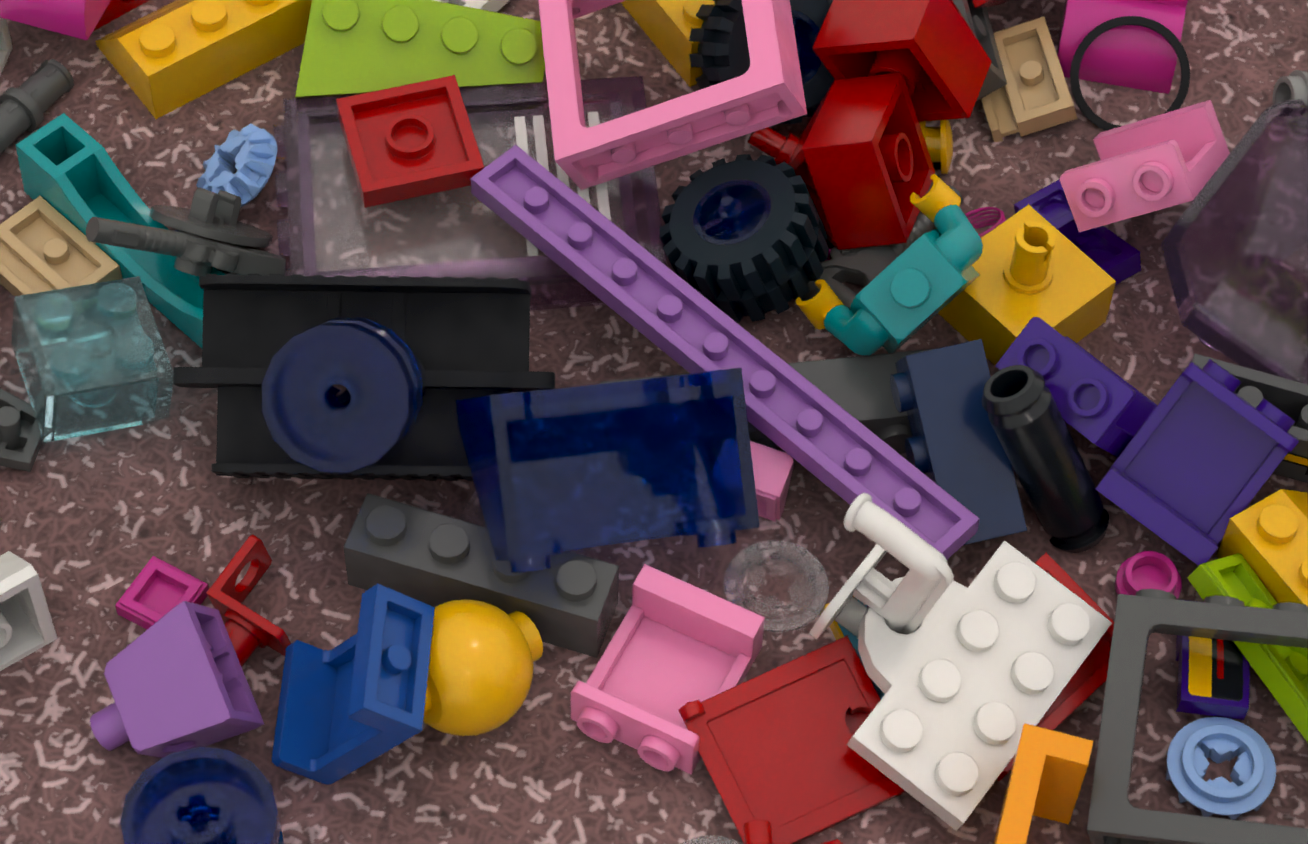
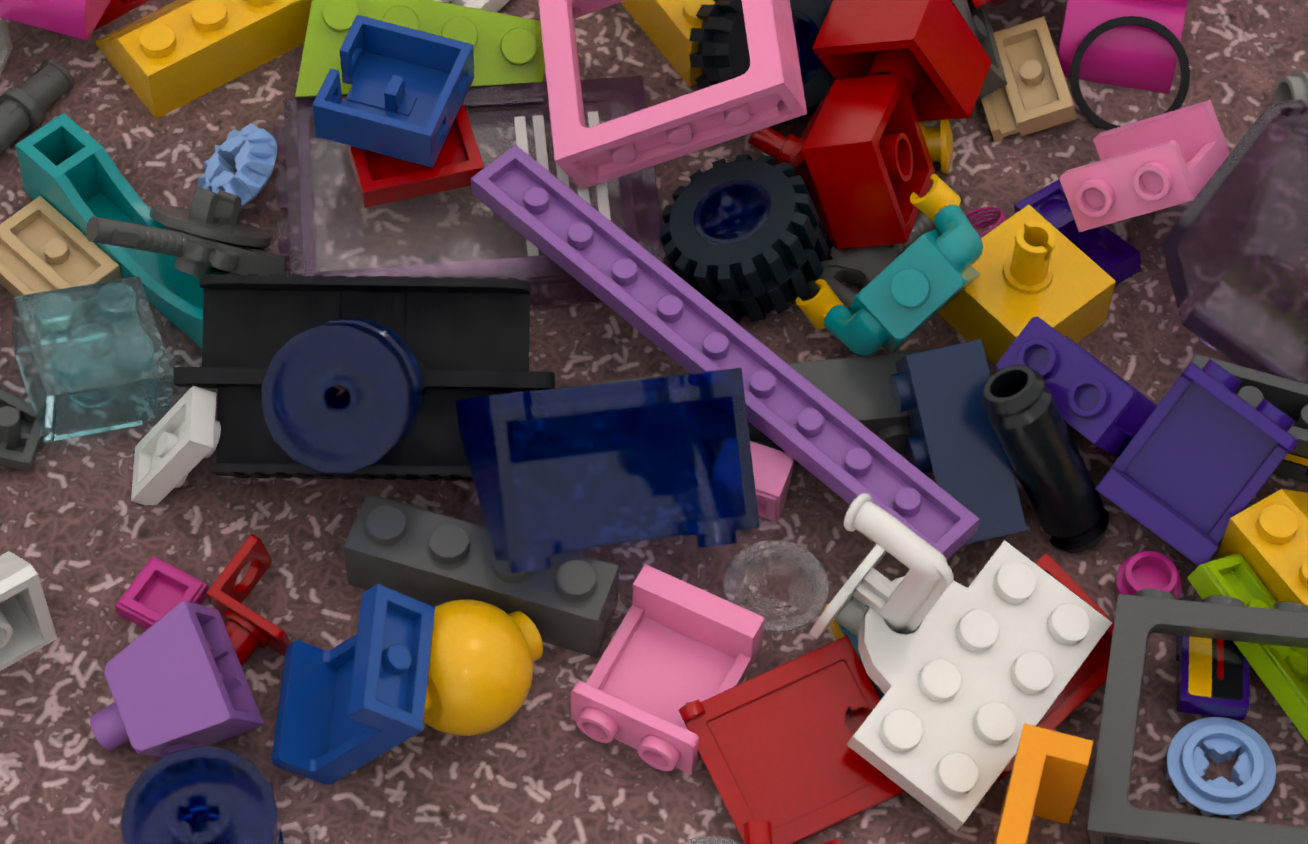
(175, 446): none -> white plate
(400, 94): none -> blue piece

